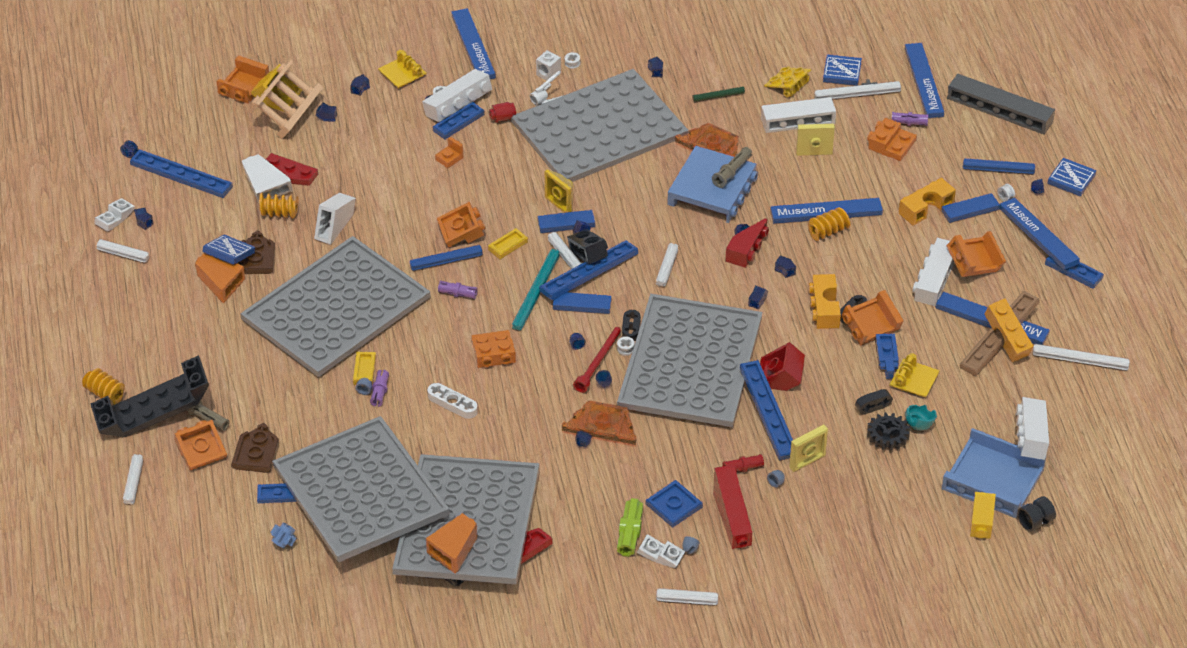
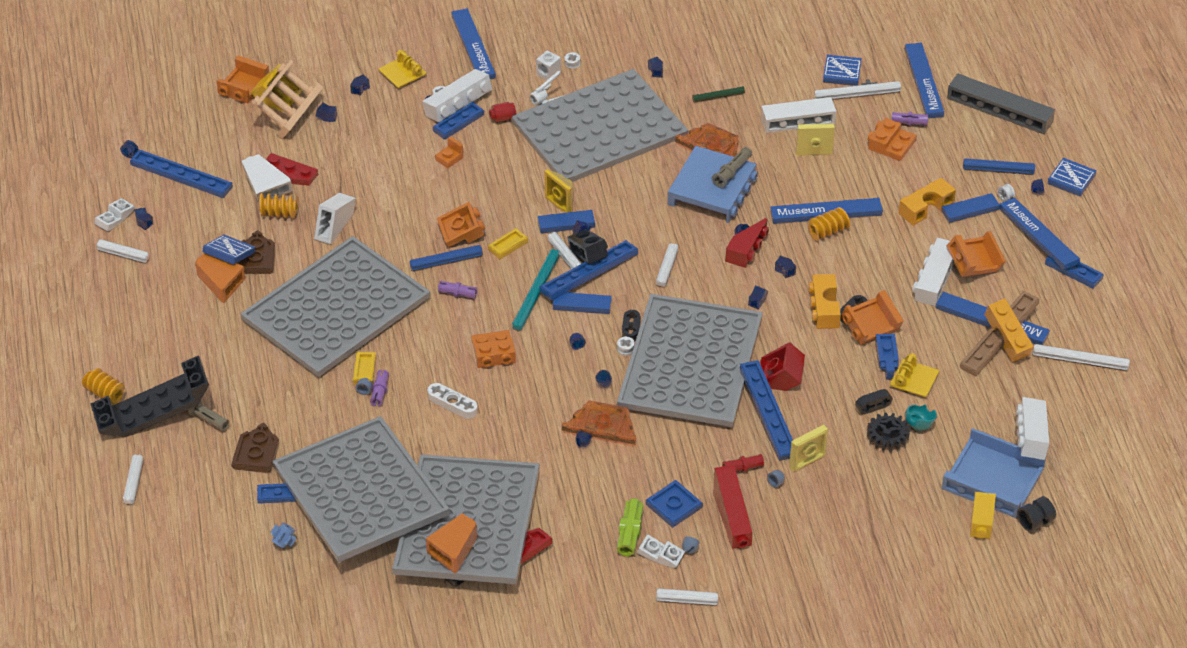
(200, 444): orange plate -> none
(582, 382): red piece -> none
(790, 80): yellow hinge -> none

